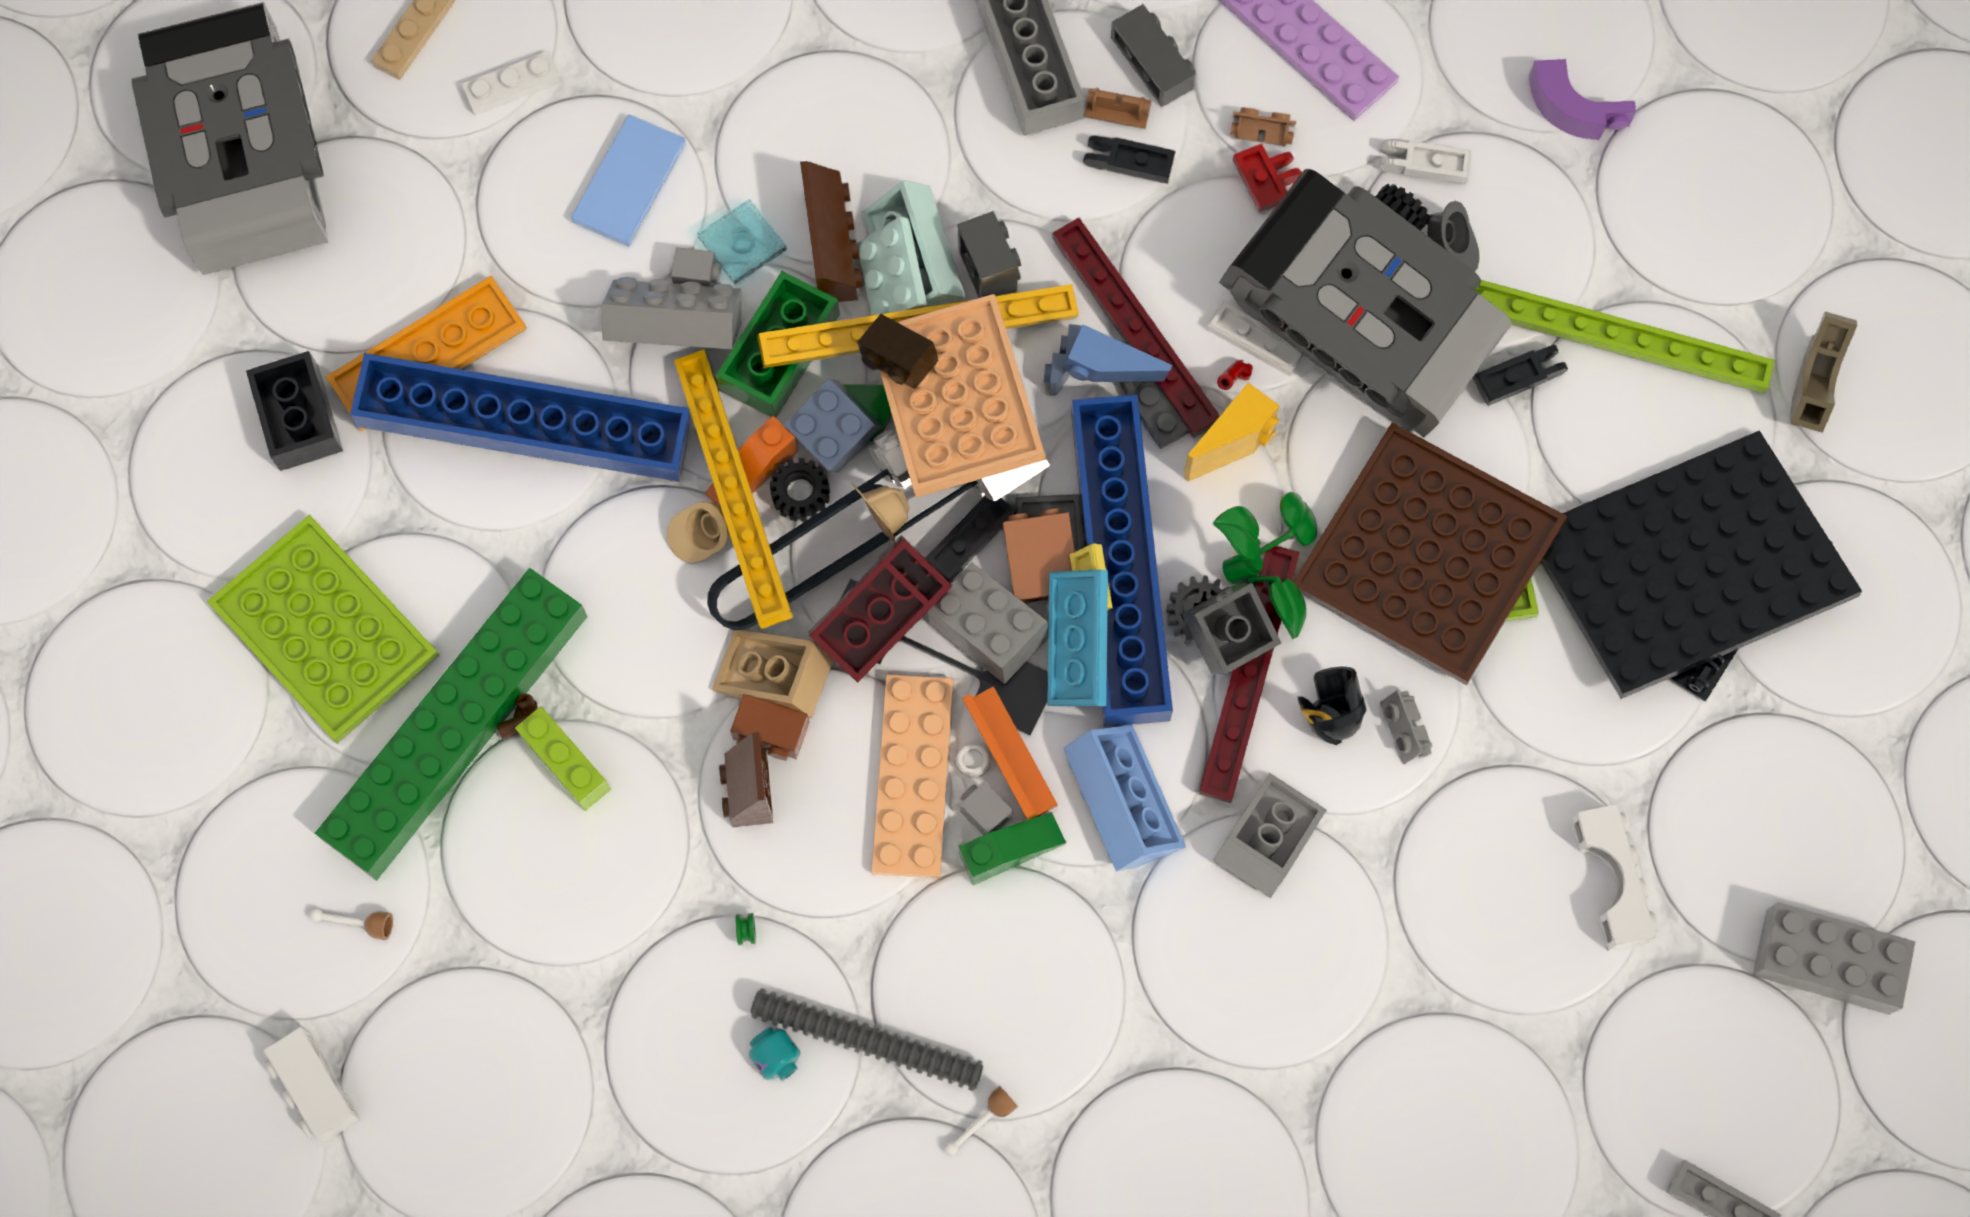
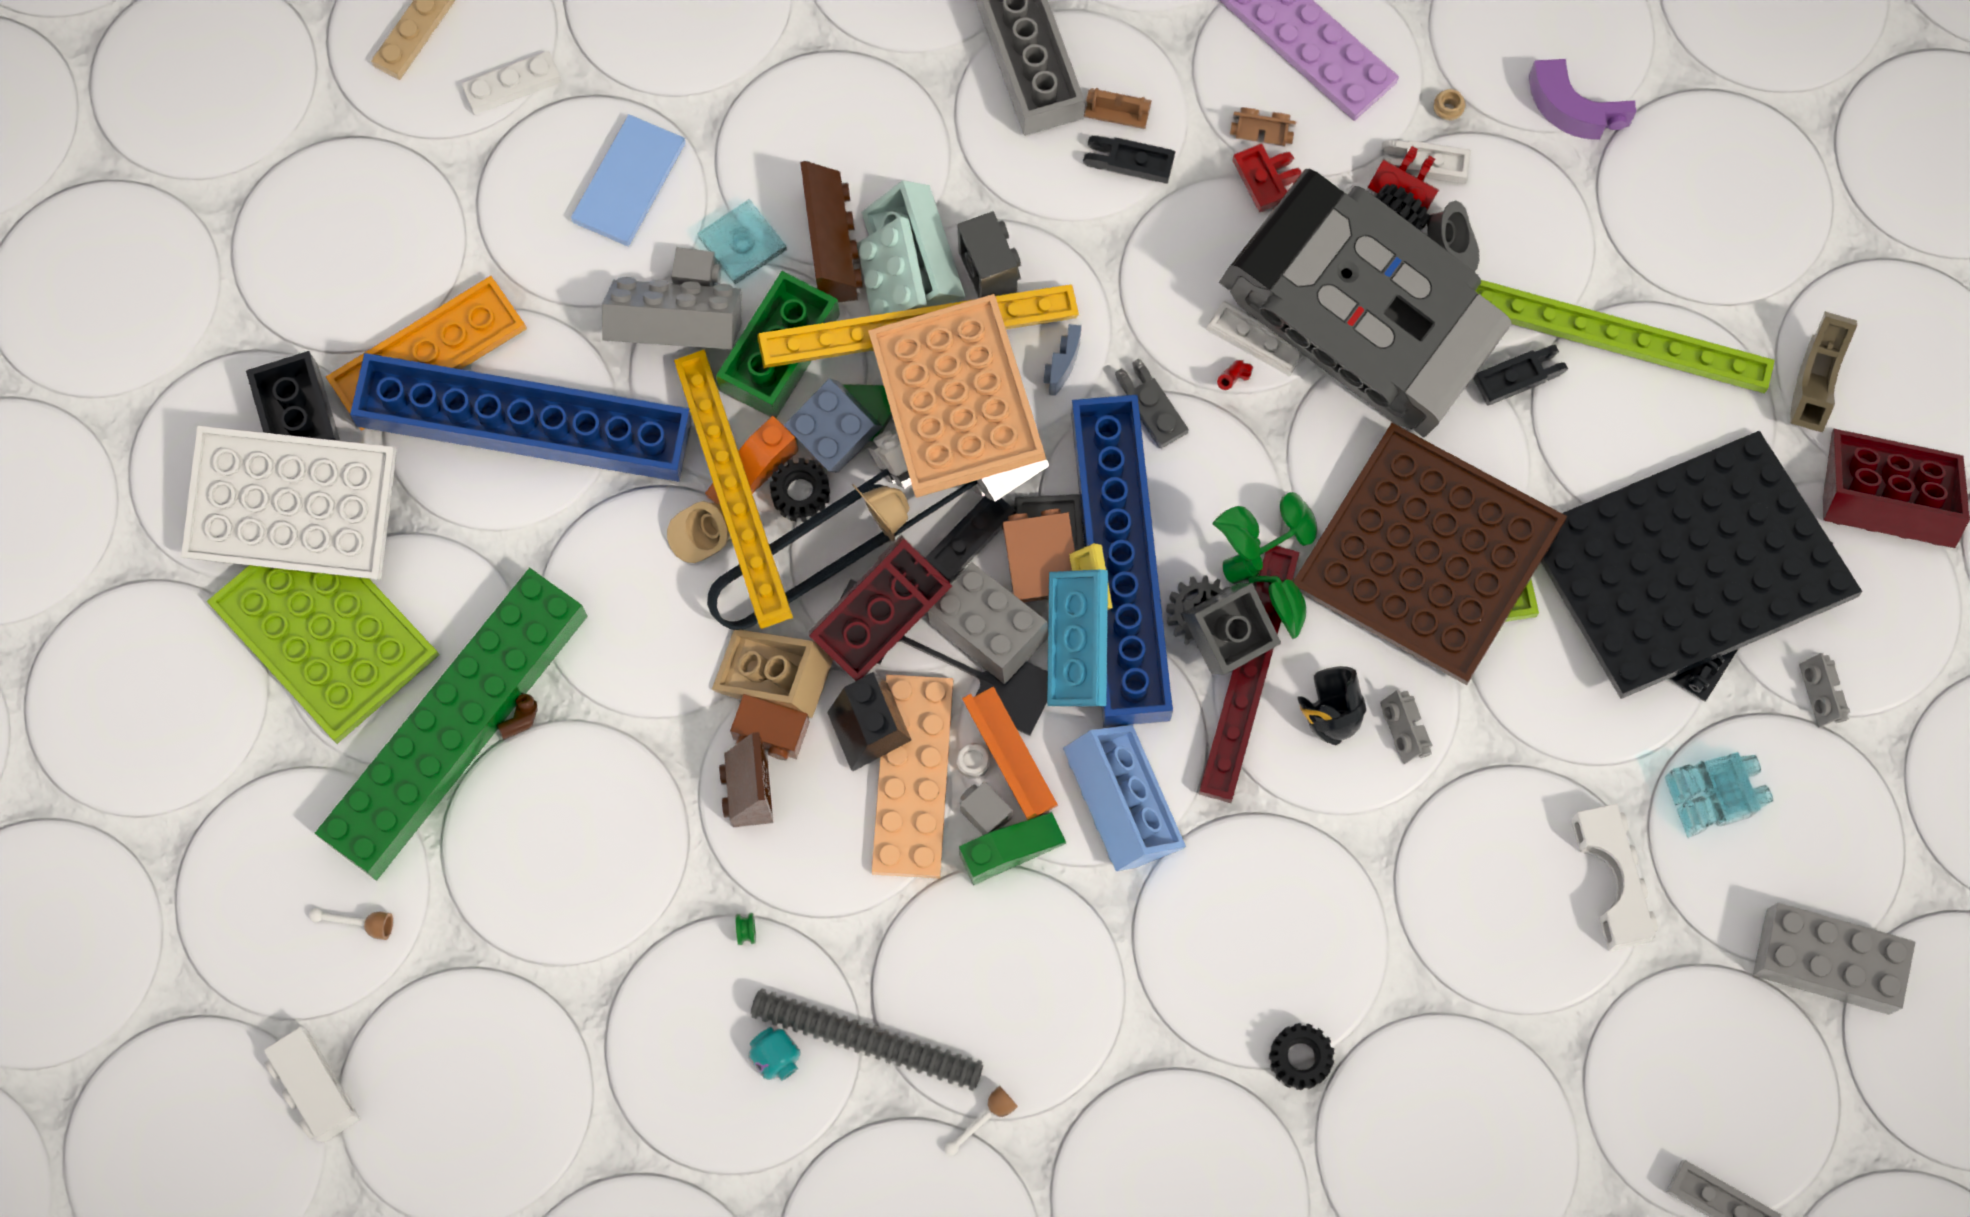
(230, 138): piece -> none
(289, 502): none -> white plate
(563, 758): lime brick -> none
(867, 721): none -> black slope
(897, 351): dark brown brick -> none
(1108, 360): medium blue slope -> none
(1134, 323): dark red plate -> none
(1153, 55): dark grey brick -> none
(1235, 434): yellow slope -> none
(1270, 835): light grey slope -> none
(1316, 1041): none -> black tyre
(1391, 174): none -> red hinge
(1451, 97): none -> tan plate
(1728, 788): none -> clear light blue hips
(1820, 678): none -> light grey hinge
(1895, 489): none -> dark red slope

